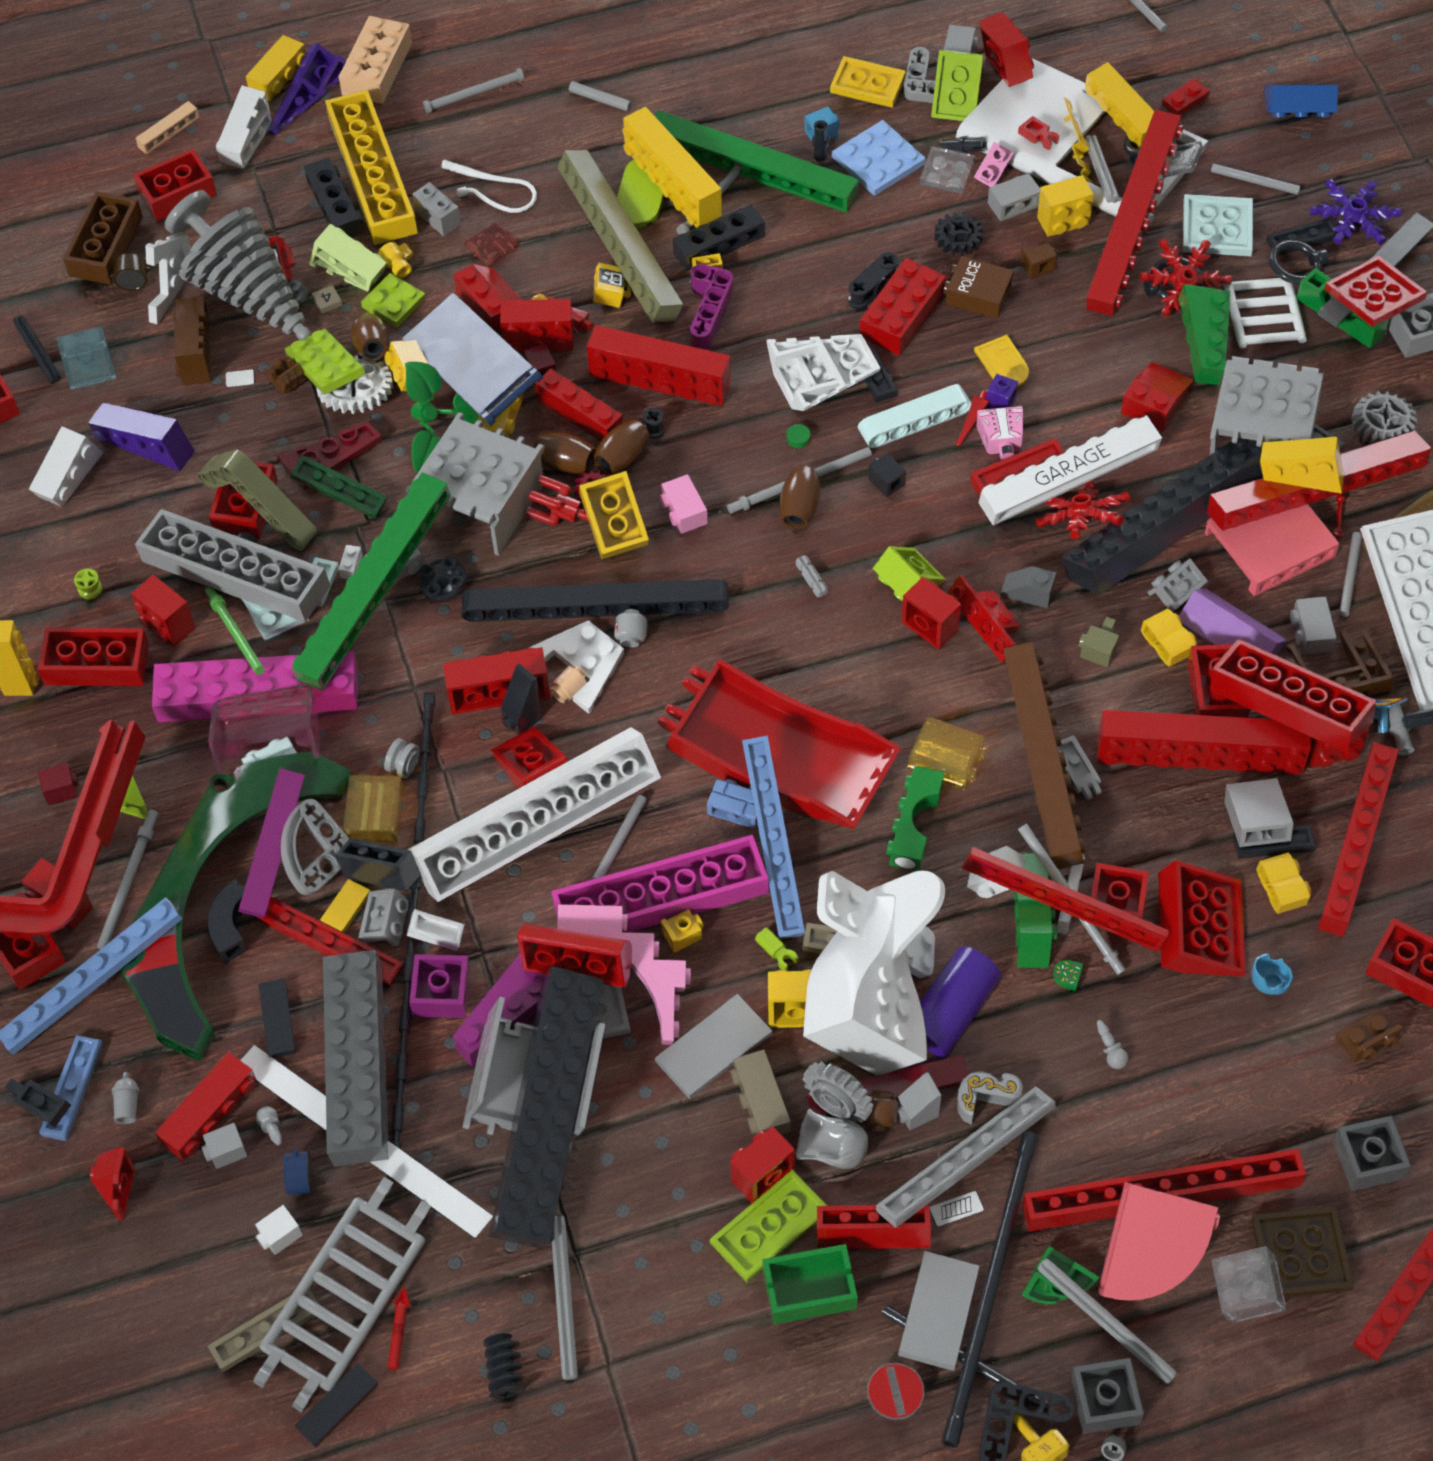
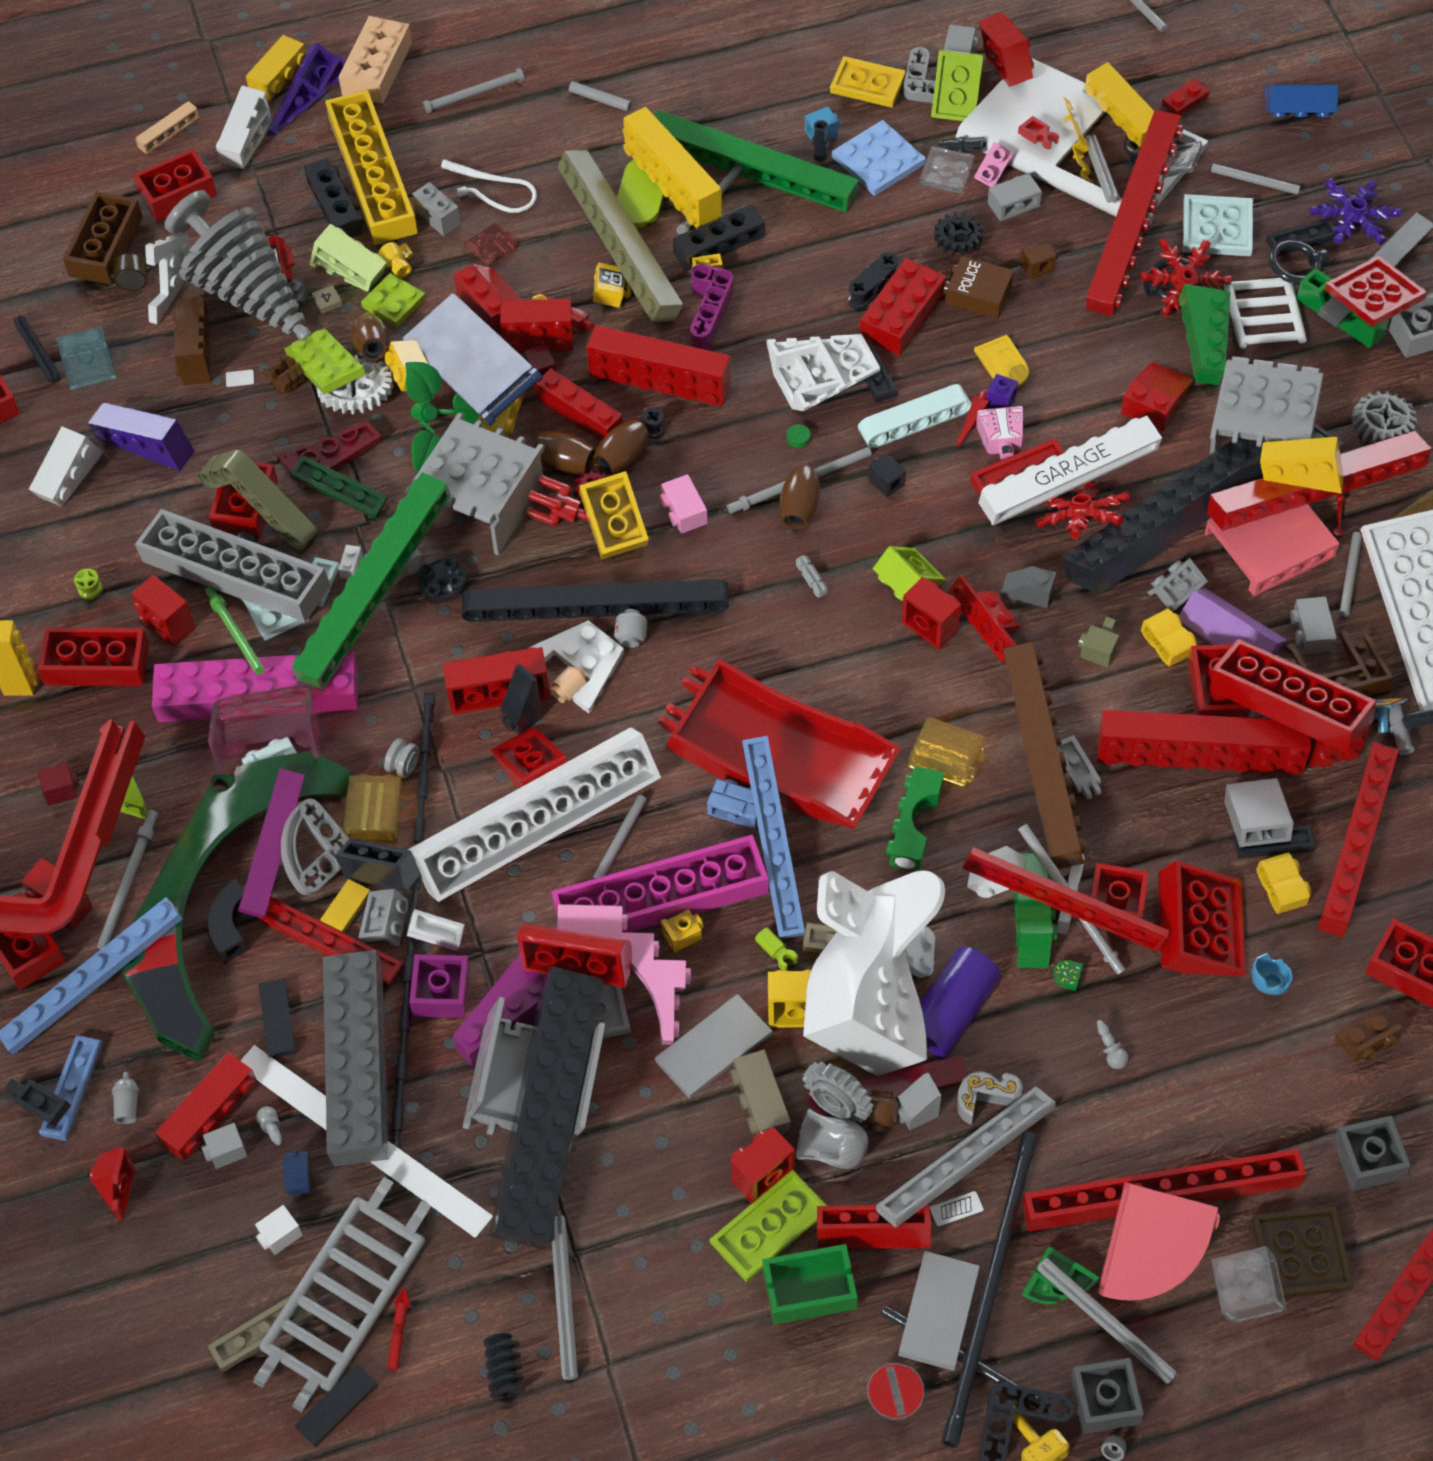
(1065, 205): yellow brick -> none

